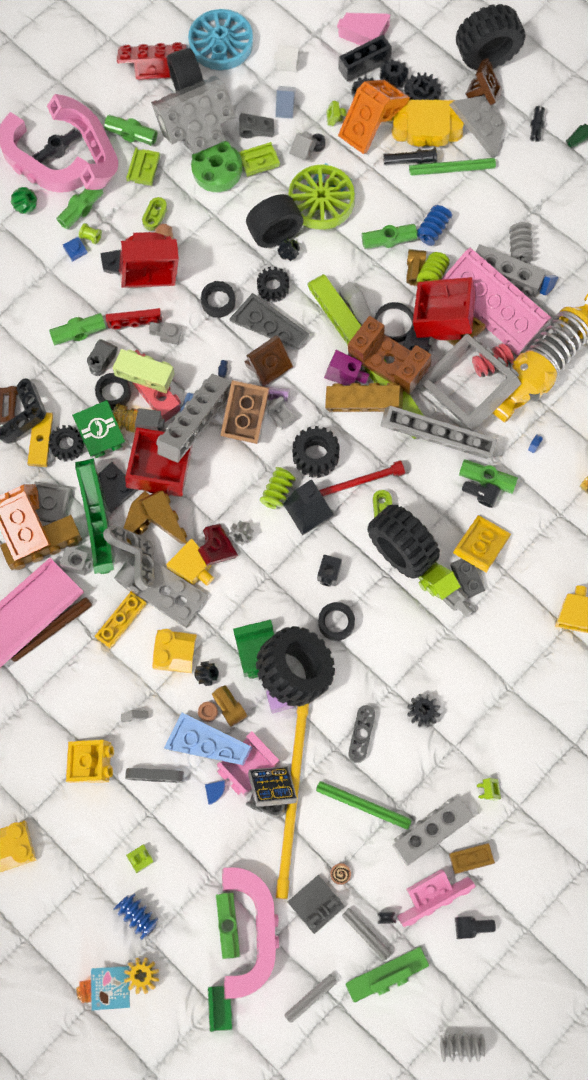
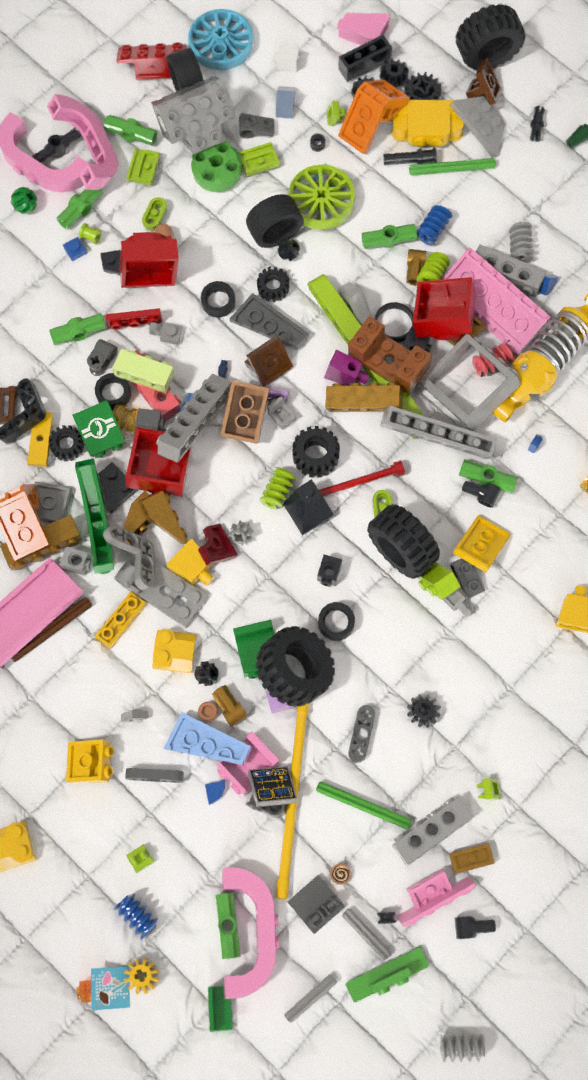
(303, 145): light grey brick -> none

